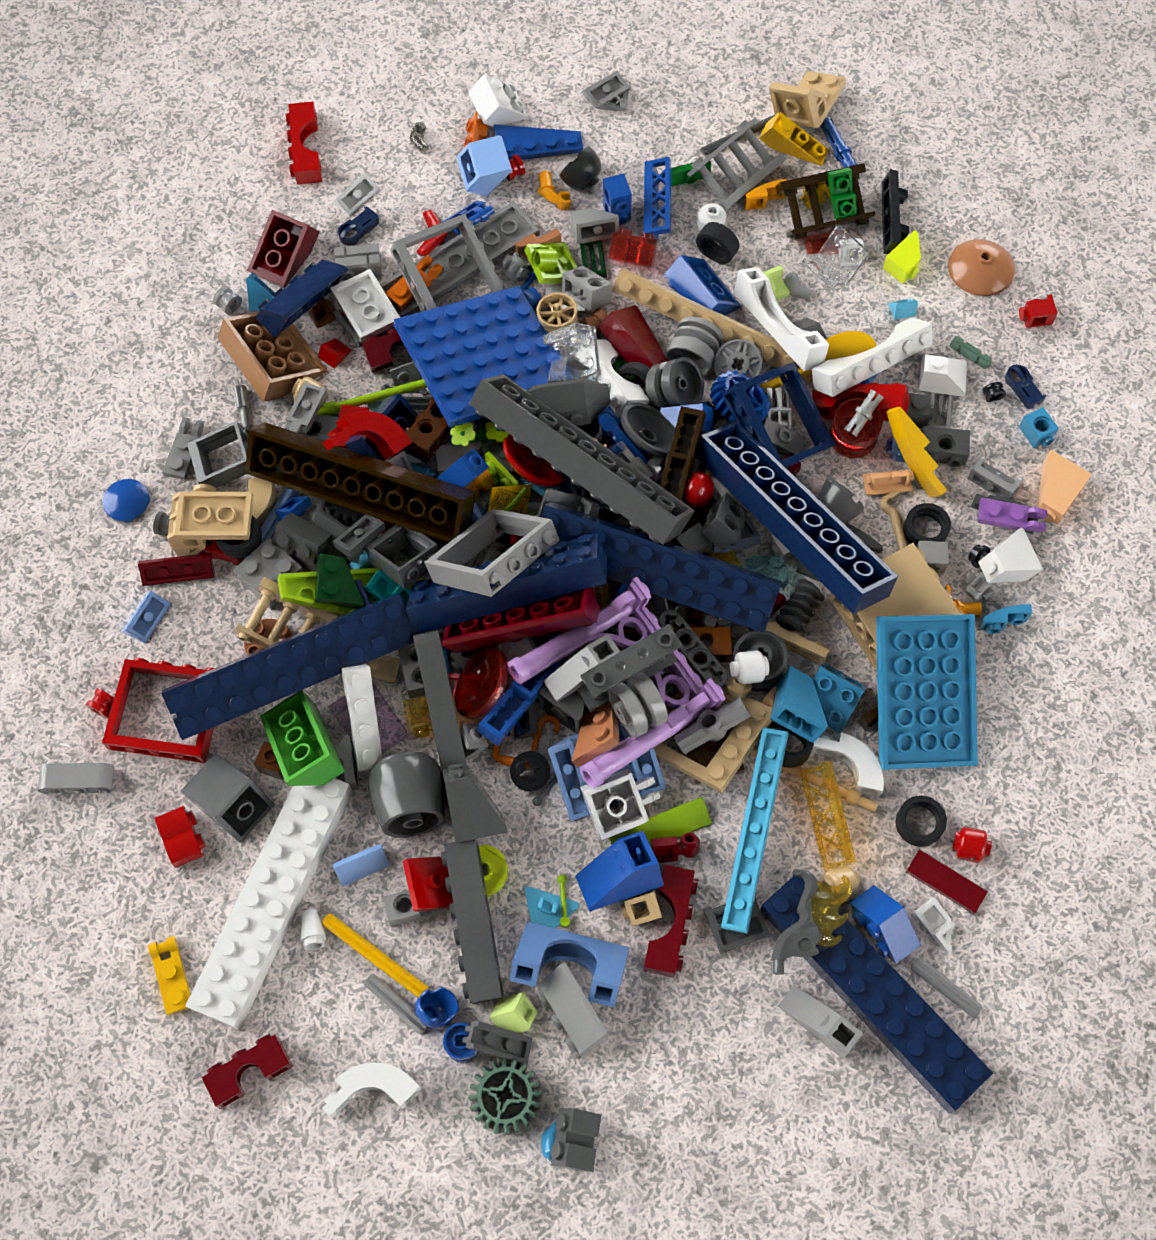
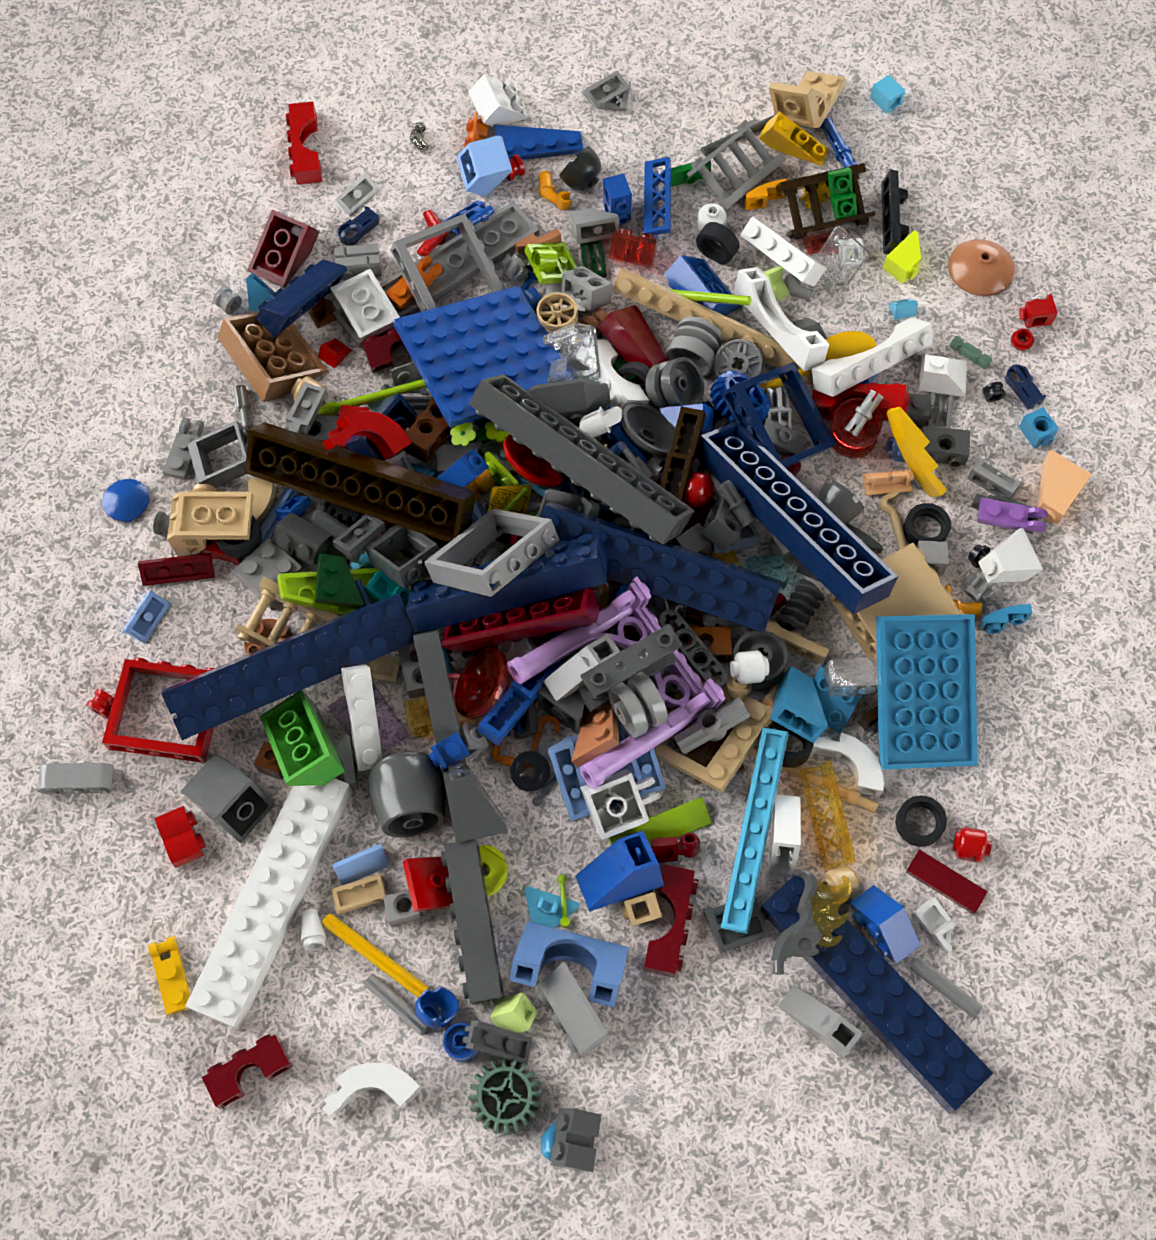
(359, 894): none -> tan plate
(448, 751): none -> blue bracket
(600, 421): none -> white arm
(715, 297): none -> lime bar
(737, 503): none -> dark grey axle
(783, 252): none -> white arch
(785, 835): none -> white slope
(851, 677): none -> clear piece
(887, 94): none -> medium azure panel
(1022, 334): none -> red plate

